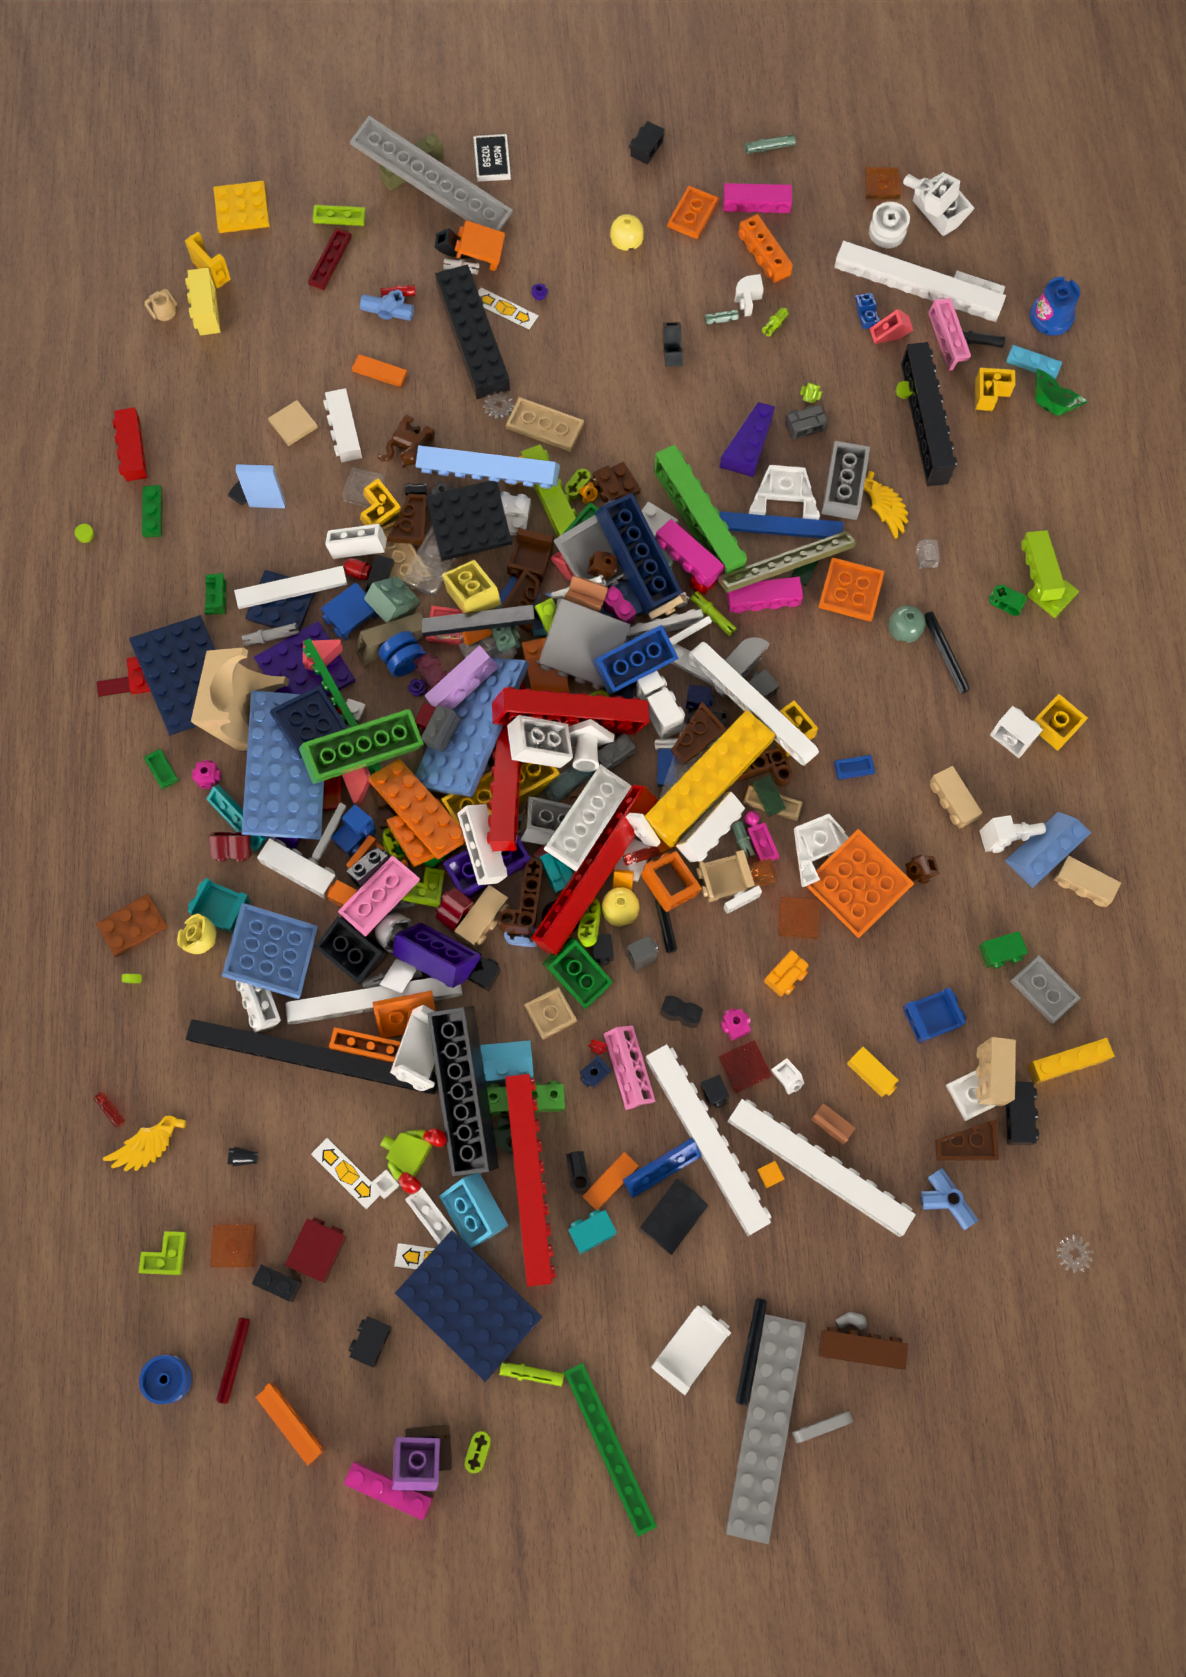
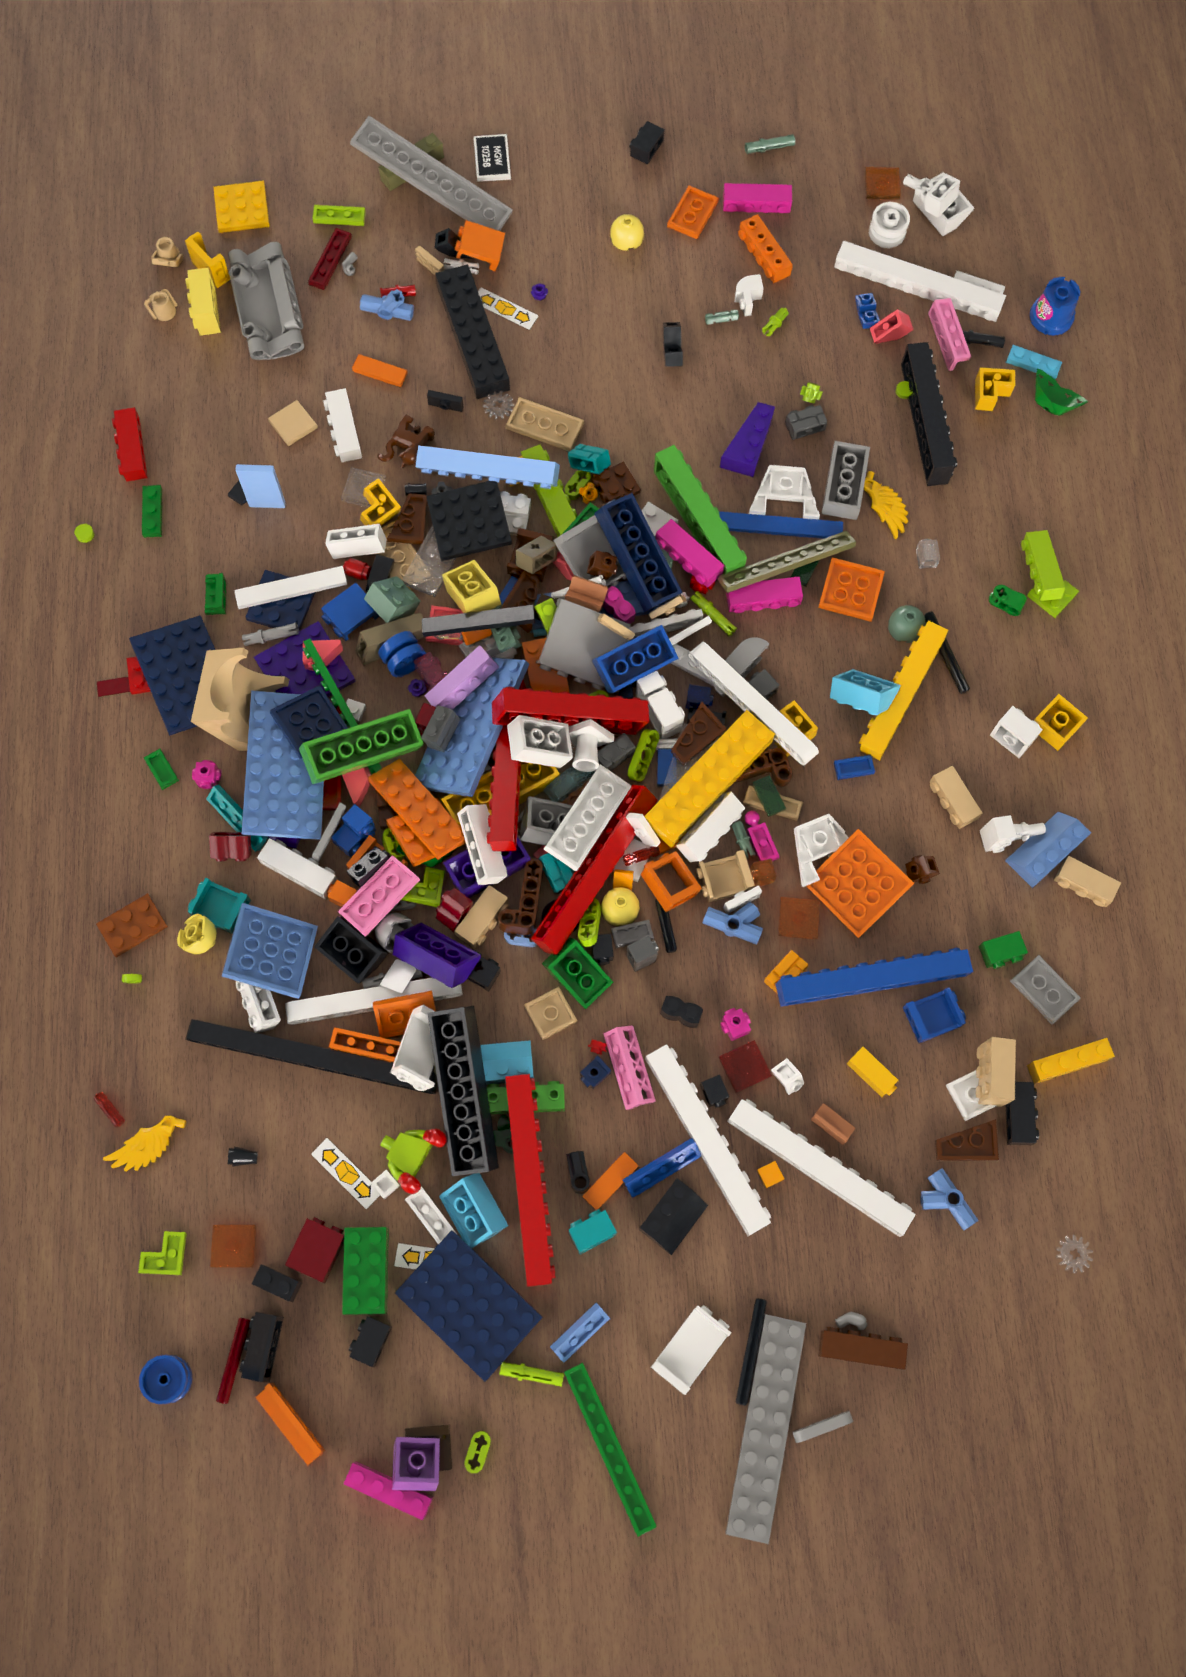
(166, 253): none -> tan piece
(261, 1347): none -> black slope
(266, 302): none -> light grey panel
(347, 264): none -> light grey arm
(365, 1271): none -> green brick
(428, 260): none -> tan tile
(445, 401): none -> black plate
(536, 554): none -> dark tan brick
(579, 1332): none -> medium blue plate
(589, 459): none -> teal brick
(615, 627): none -> tan tile
(631, 933): none -> flat silver plate
(644, 741): none -> lime beam
(741, 918): none -> medium blue piece
(863, 691): none -> medium azure slope
(873, 977): none -> blue brick
(910, 678): none -> yellow brick

